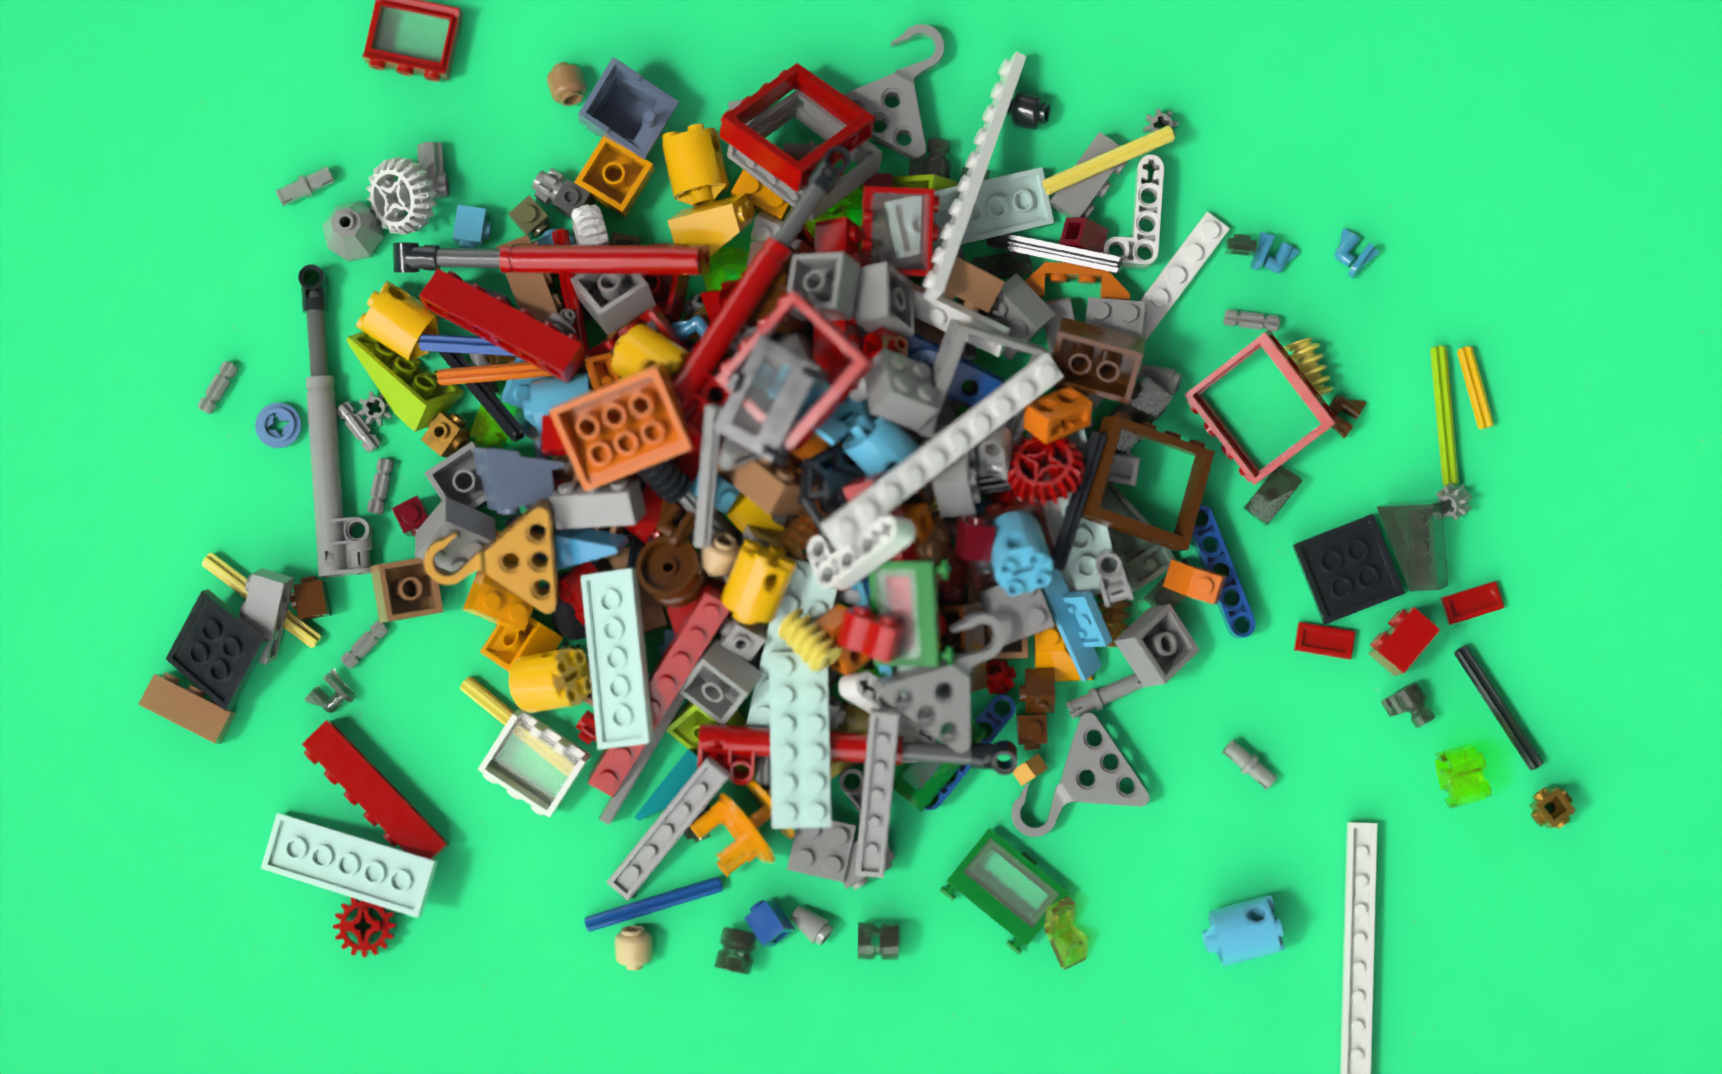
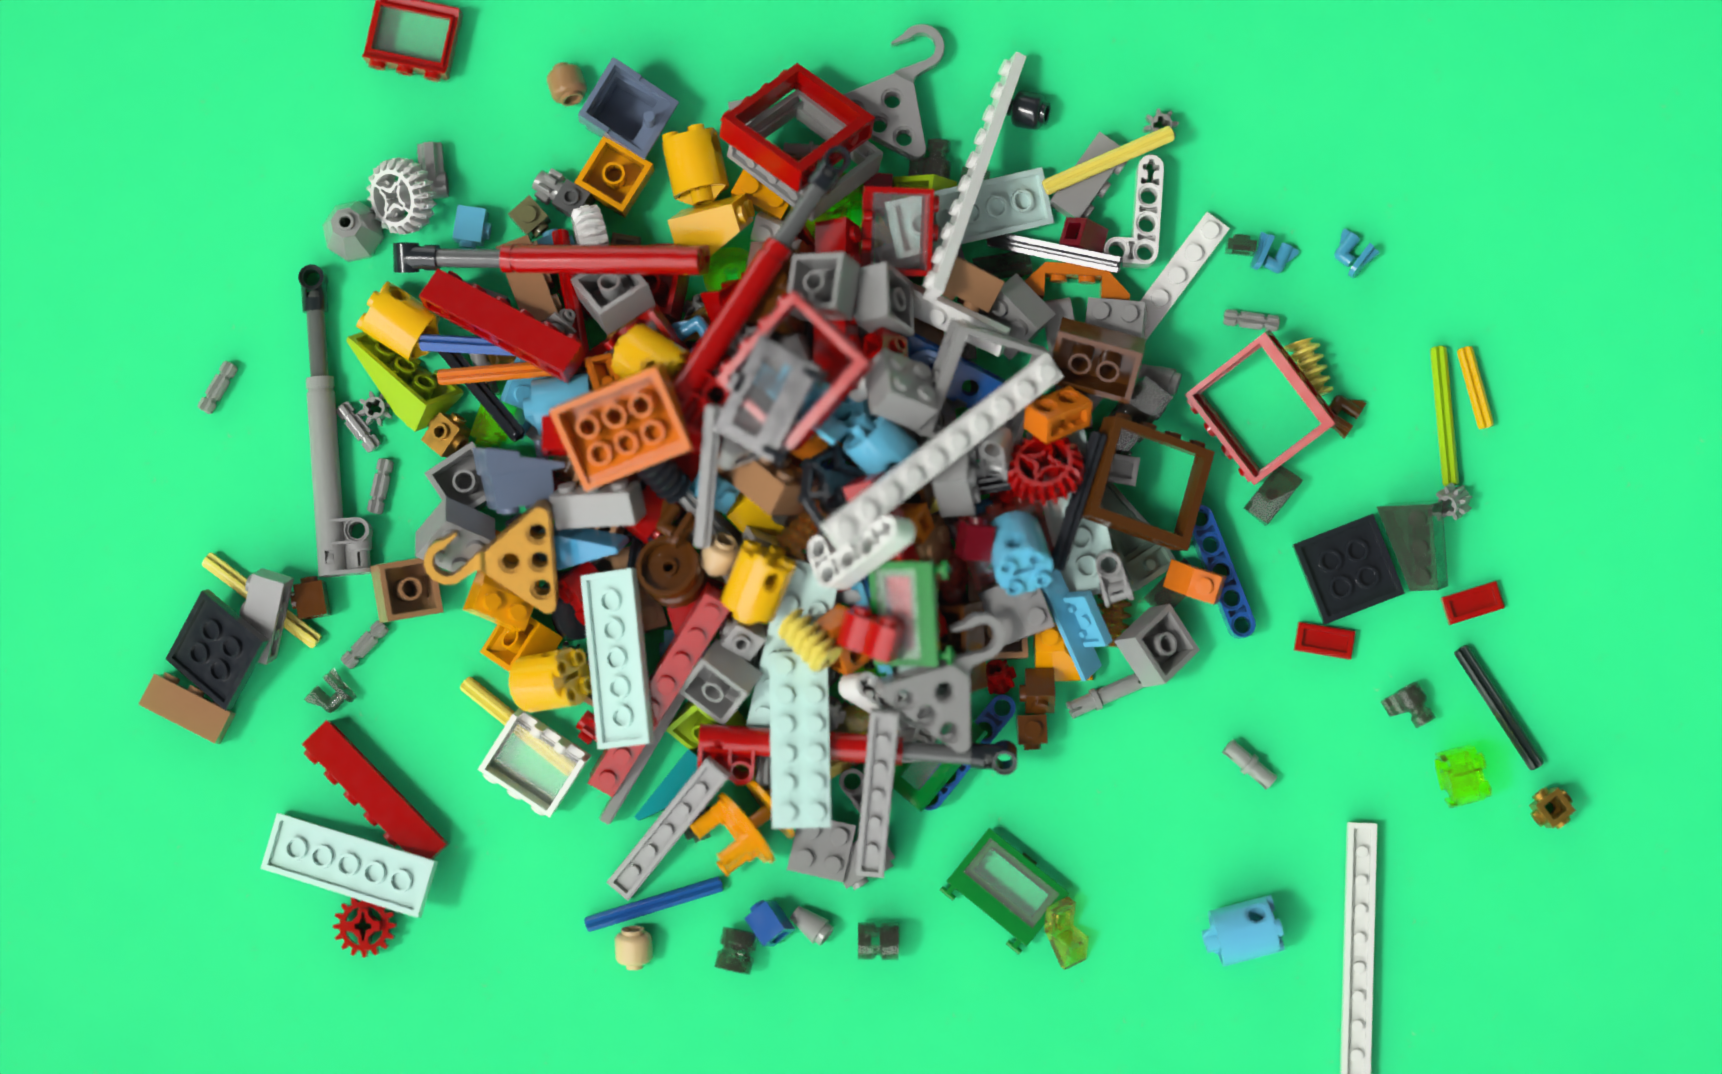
(267, 419): medium blue gear -> none
(304, 186): light grey pin -> none
(411, 515): dark red brick -> none
(1030, 769): pearl gold piece -> none
(1069, 789): light grey piece -> none
(1403, 641): red brick -> none

